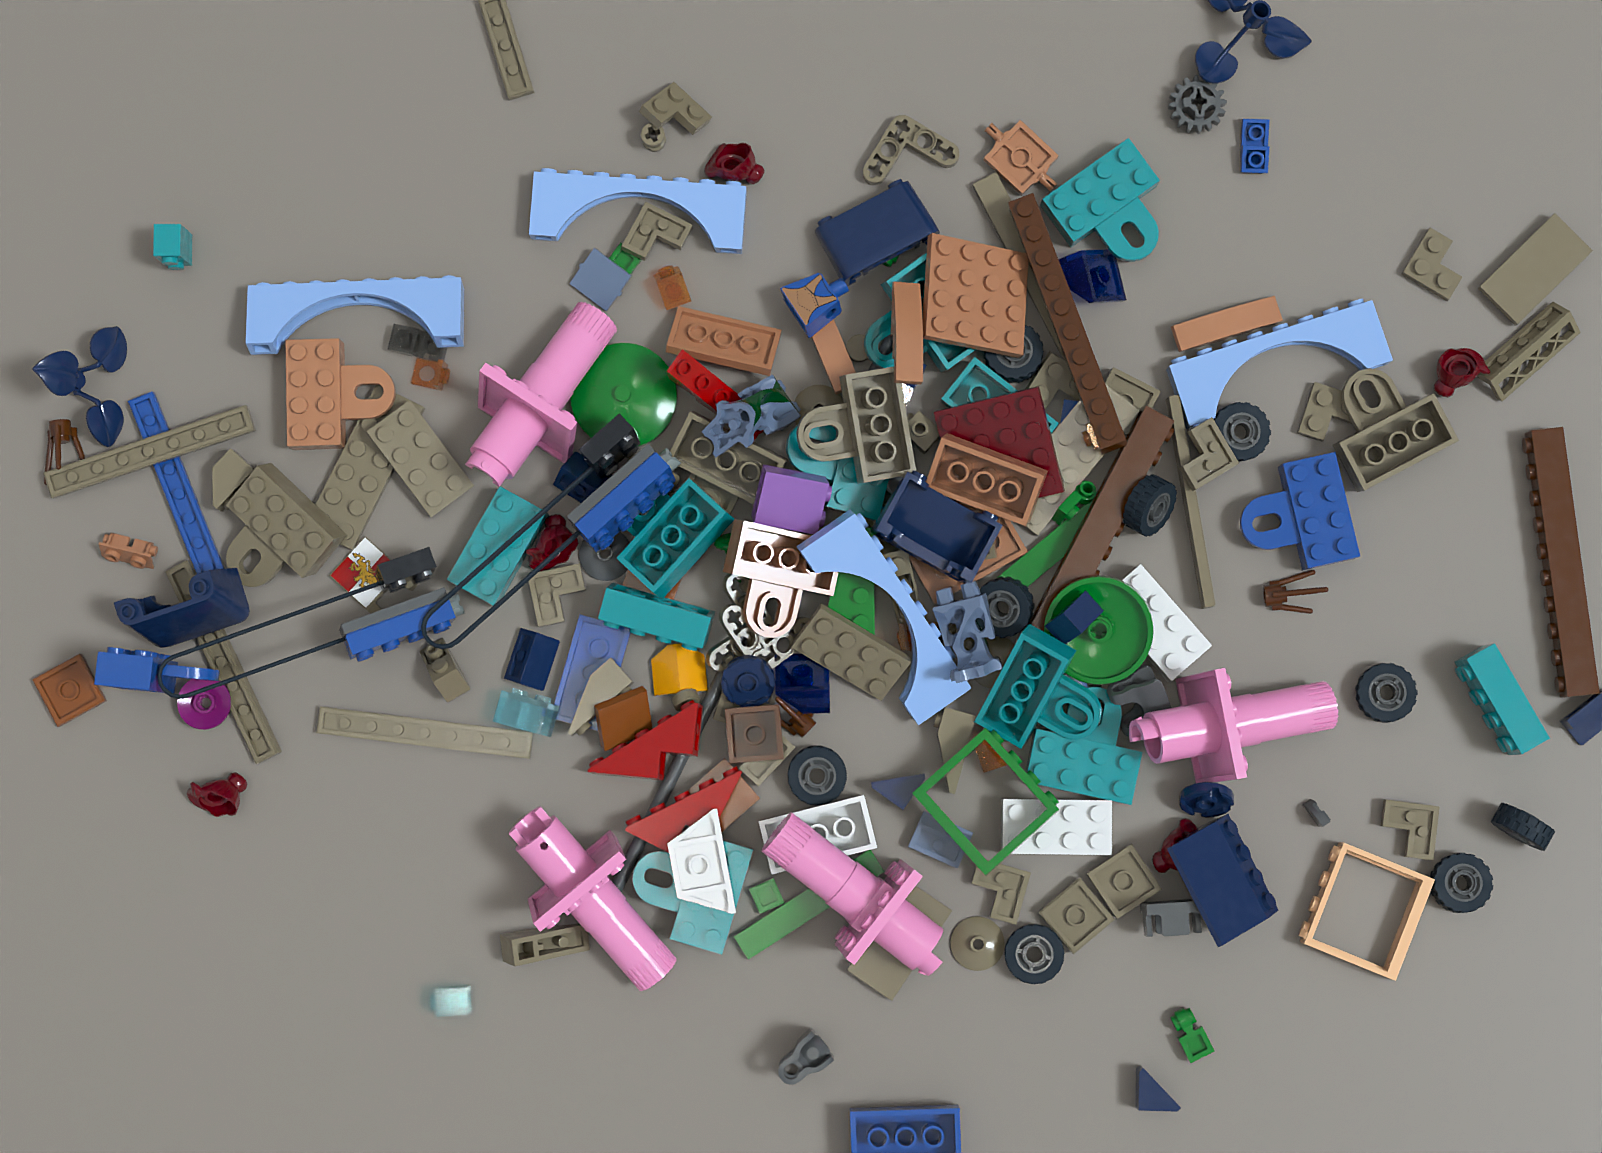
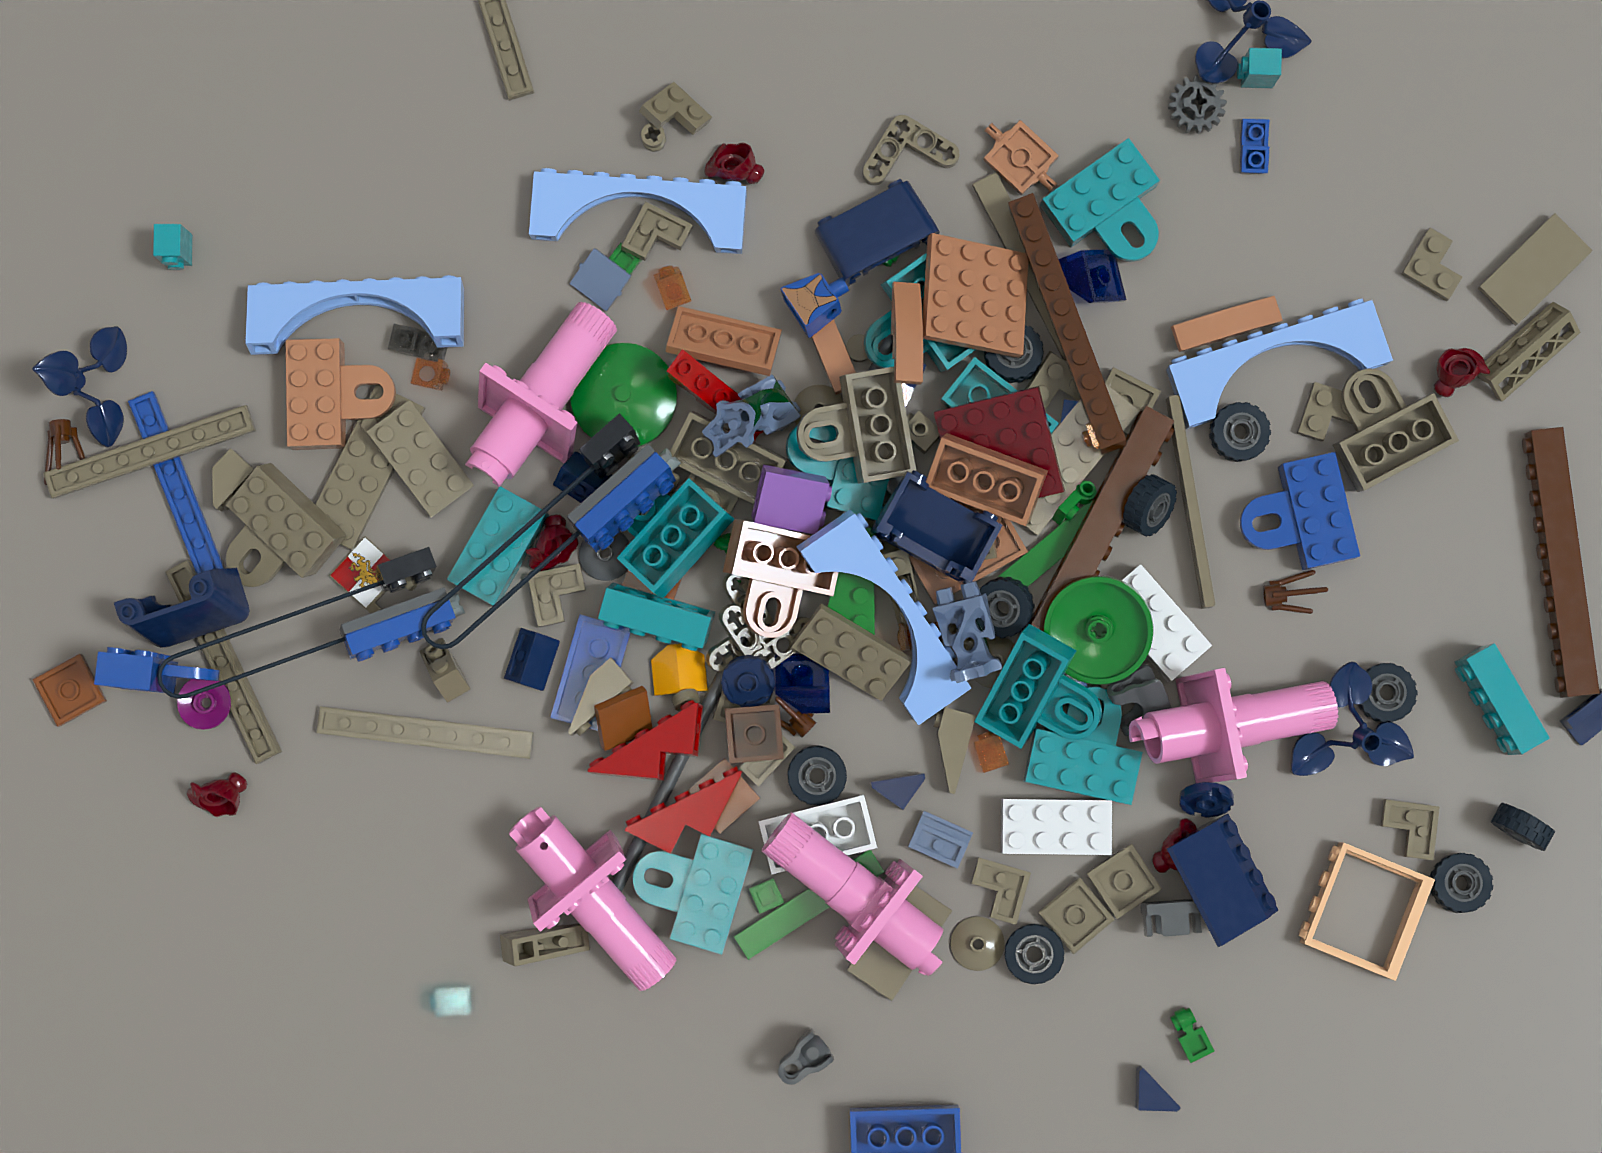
(116, 549): nougat hinge -> none
(526, 713): clear light blue brick -> none
(701, 865): white wing -> none
(1013, 762): green window -> none
(1074, 618): dark blue slope -> none
(1214, 455): dark tan plate -> none
(1260, 68): none -> teal brick
(1317, 815): dark grey tile -> none
(1384, 745): none -> dark blue plant

